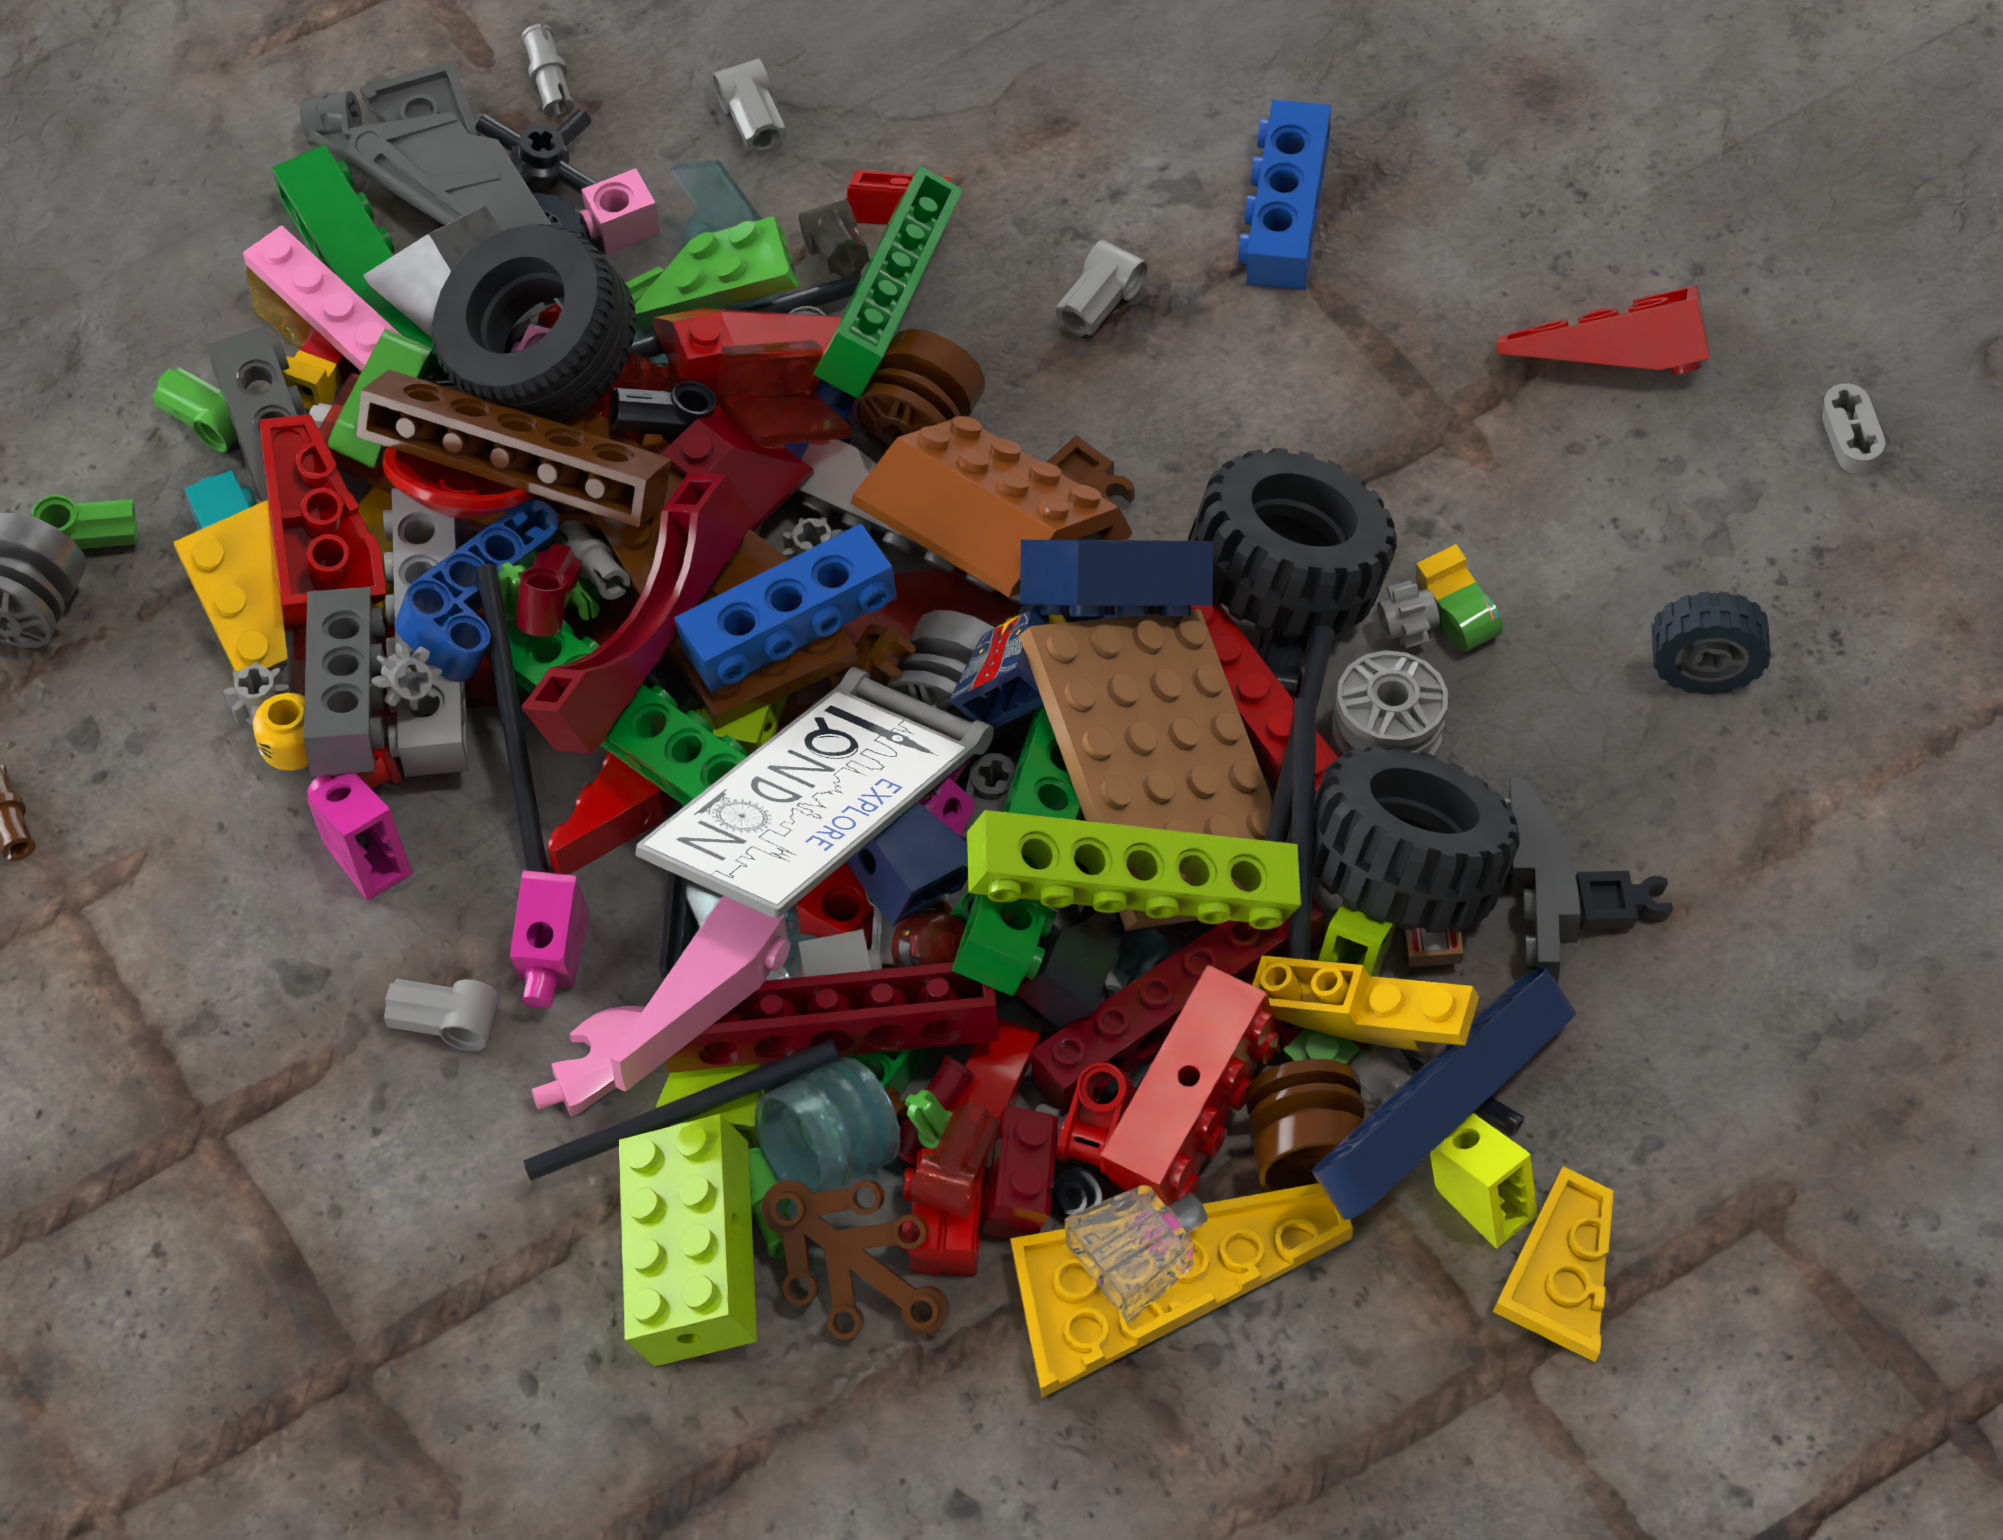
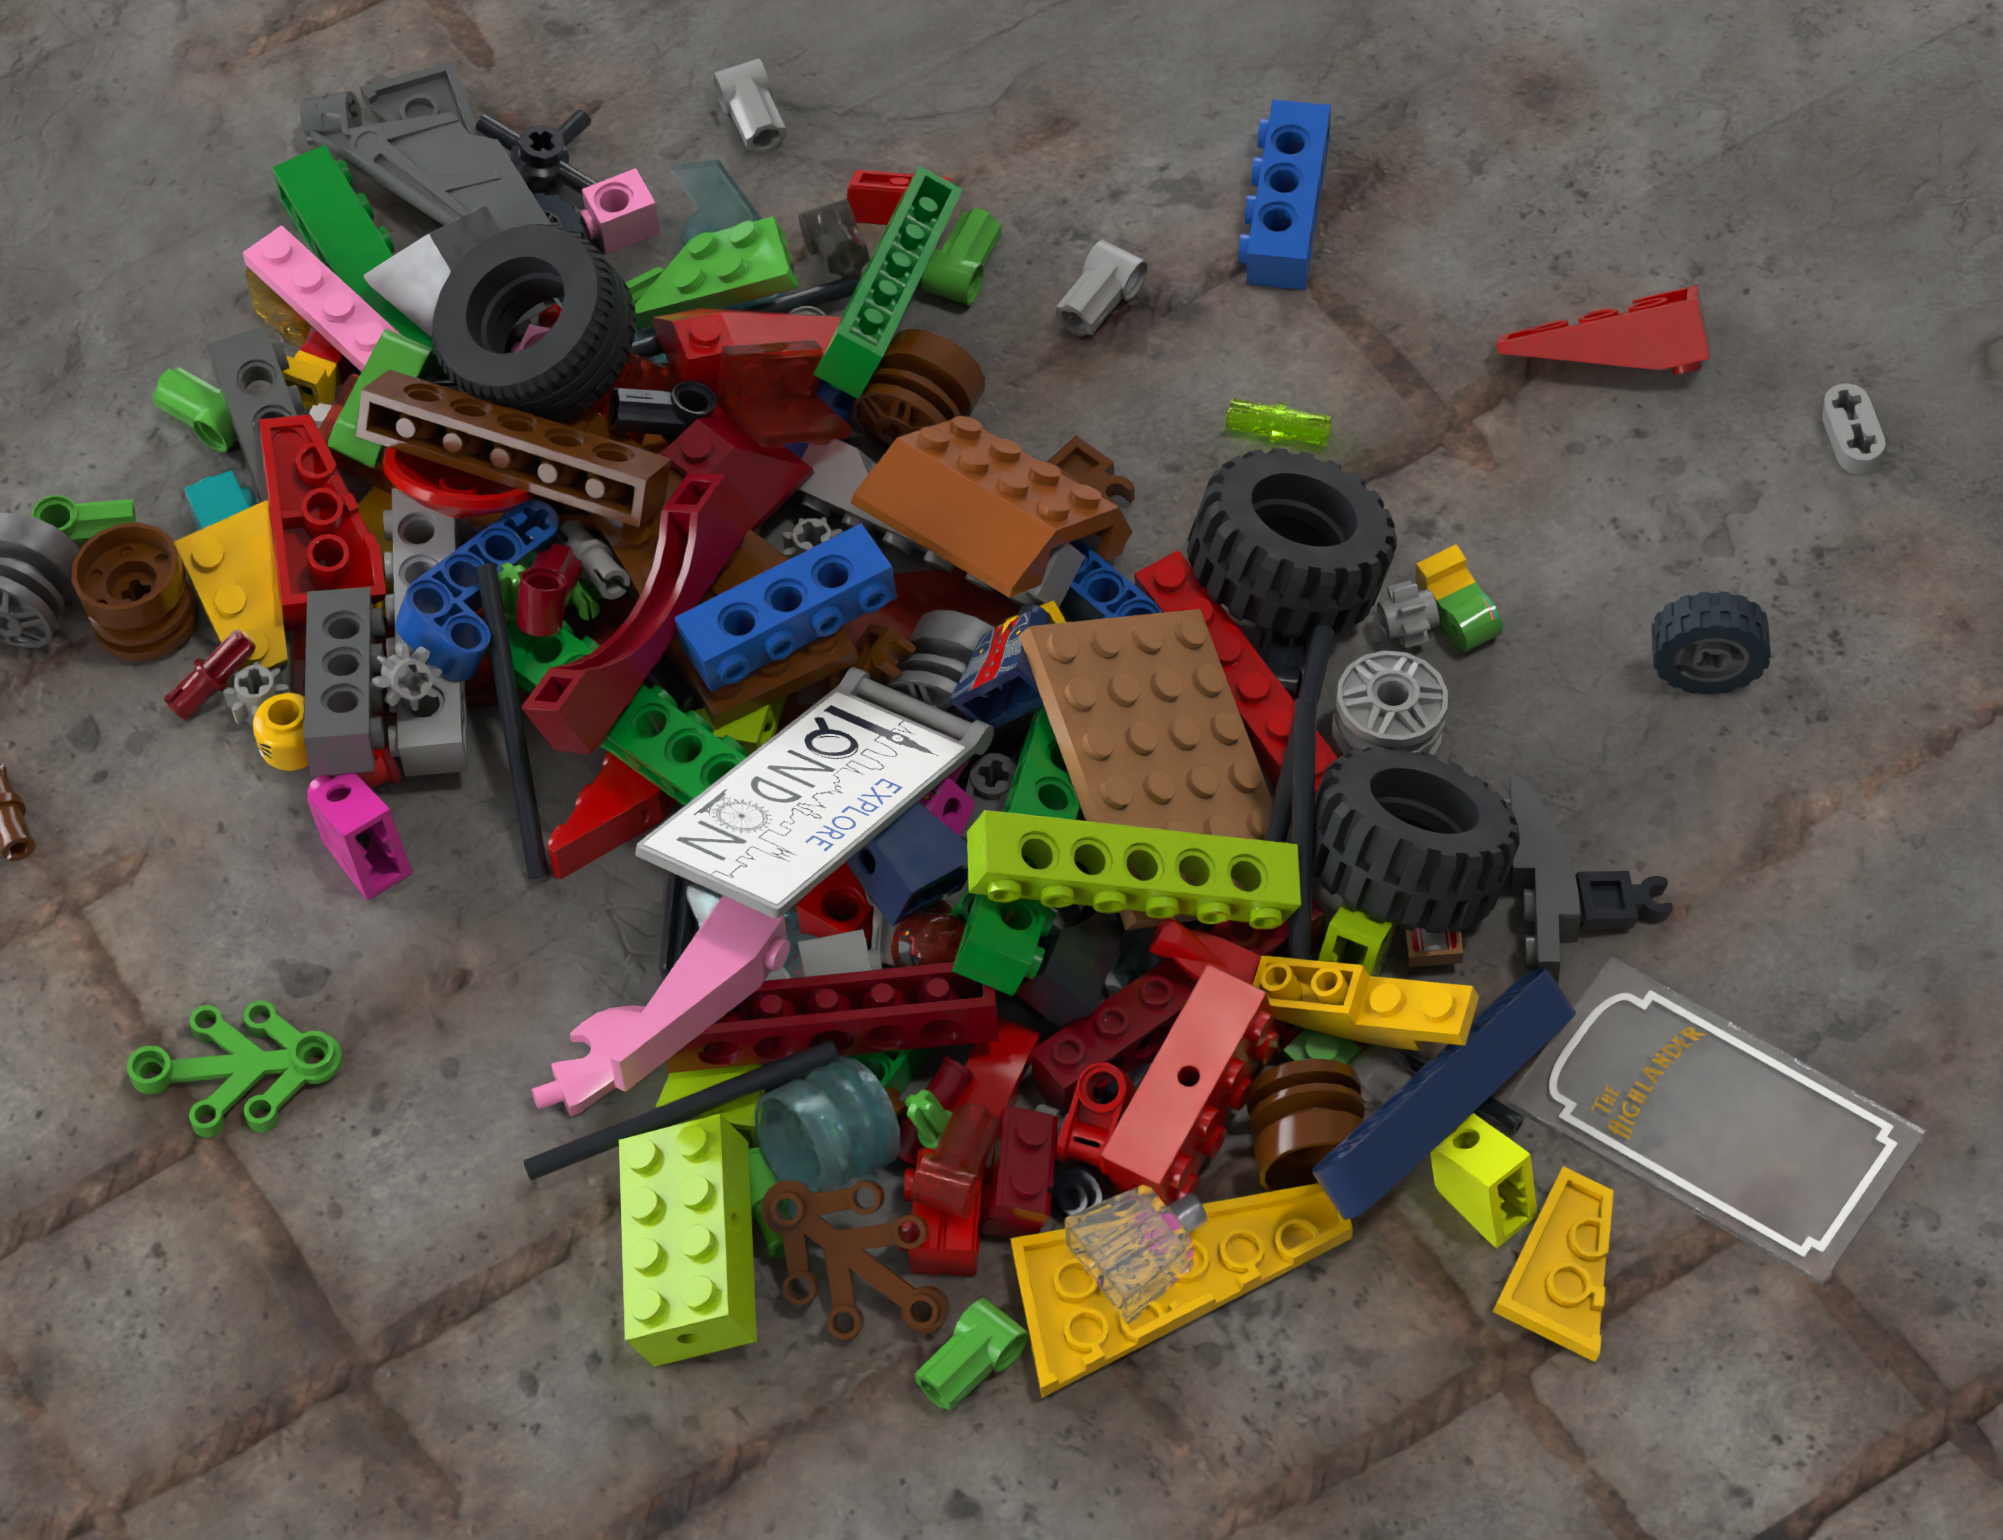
(135, 591): none -> reddish brown wheel
(210, 675): none -> dark red axle
(242, 1067): none -> bright green plant
(456, 1013): light grey piece -> none
(547, 71): light grey pin -> none
(548, 935): dark pink torso -> none
(959, 267): none -> bright green piece
(981, 1343): none -> bright green piece
(1116, 576): dark blue brick -> none
(1197, 949): none -> red piece
(1278, 422): none -> clear neon green pin
(1717, 1120): none -> clear piece

